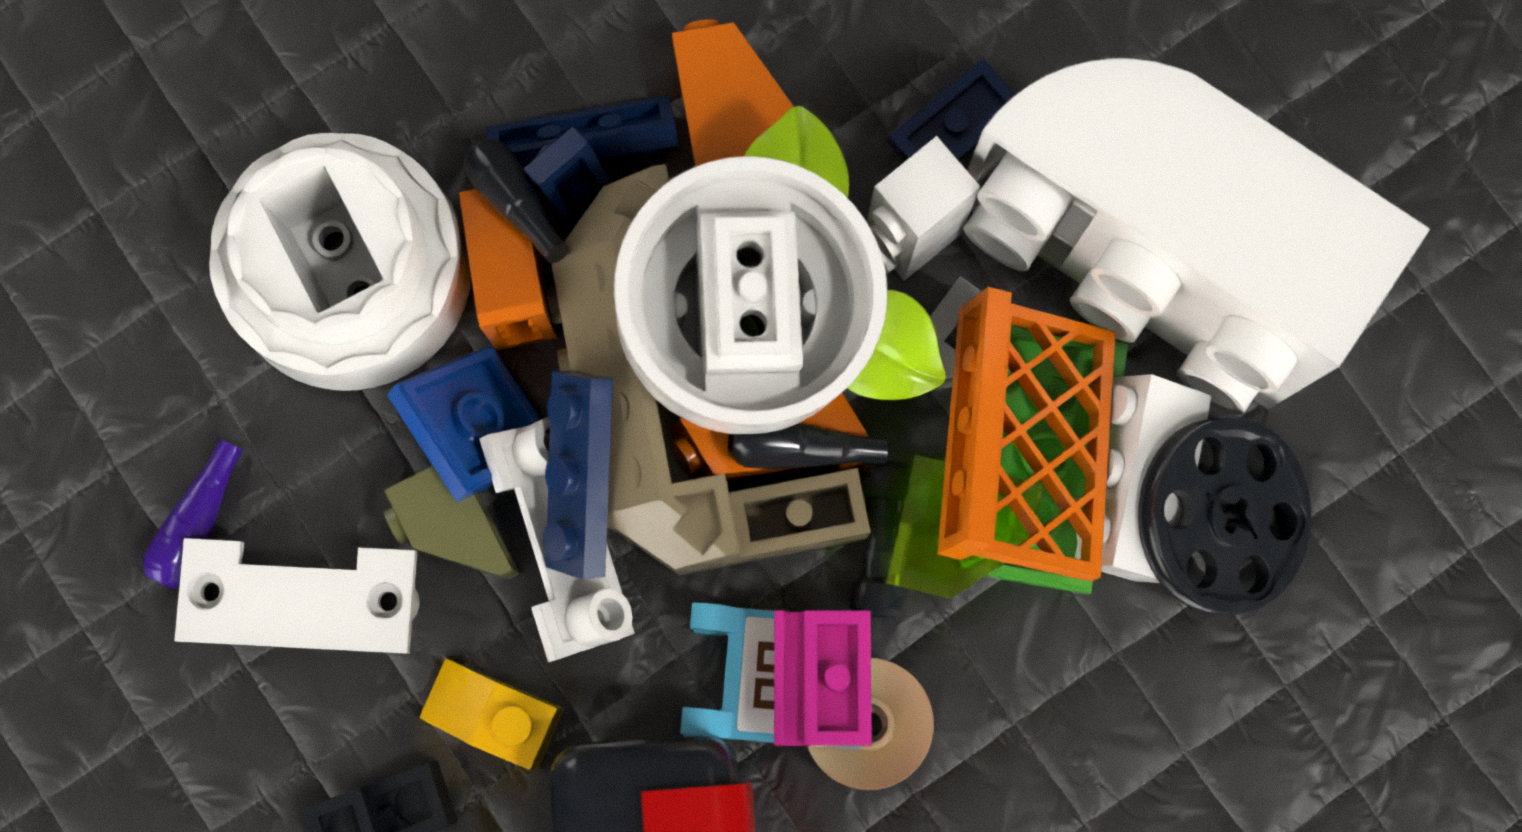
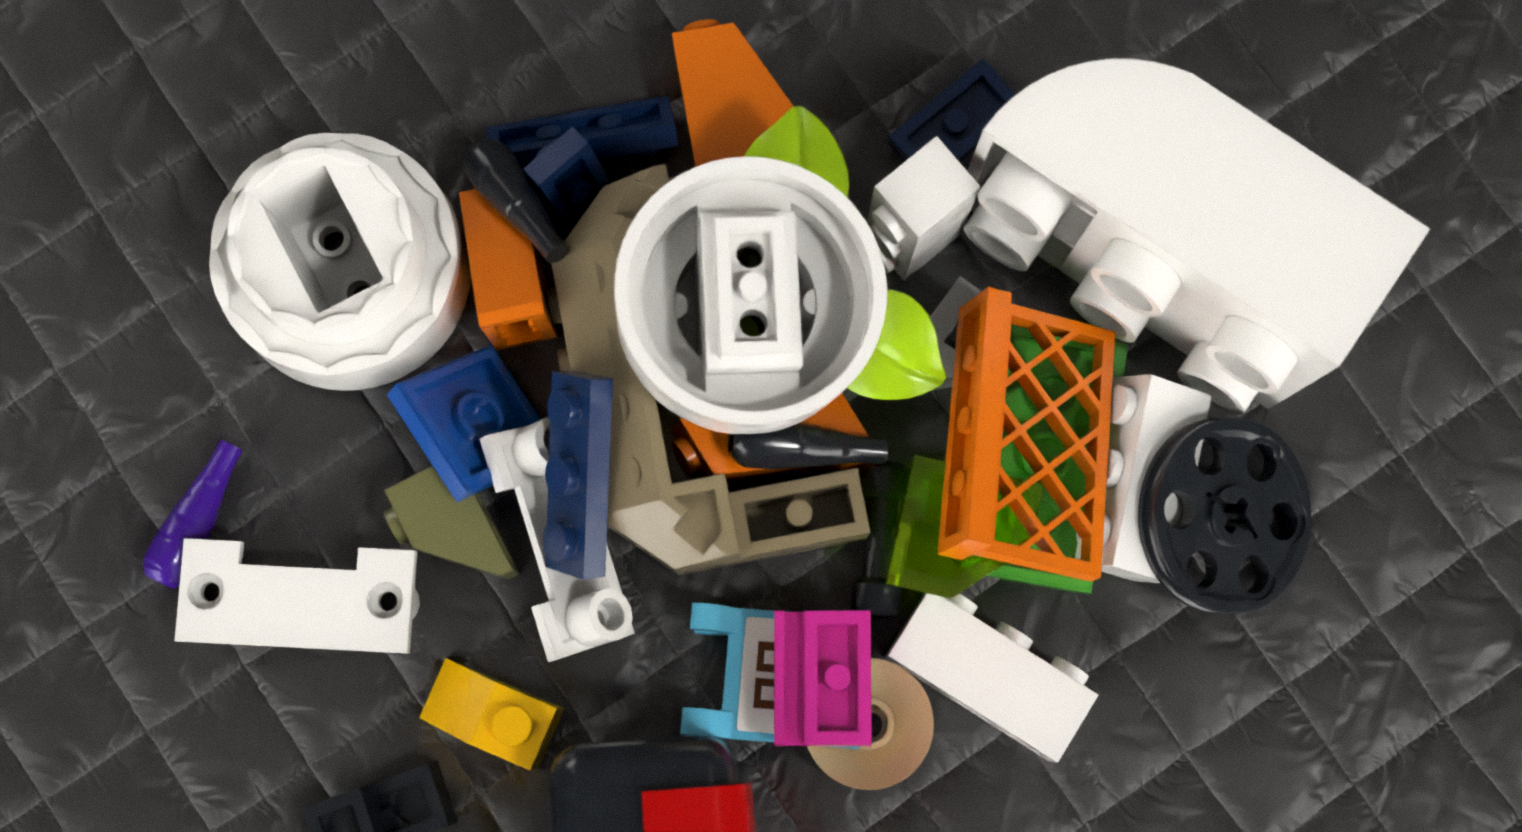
(994, 674): none -> white brick

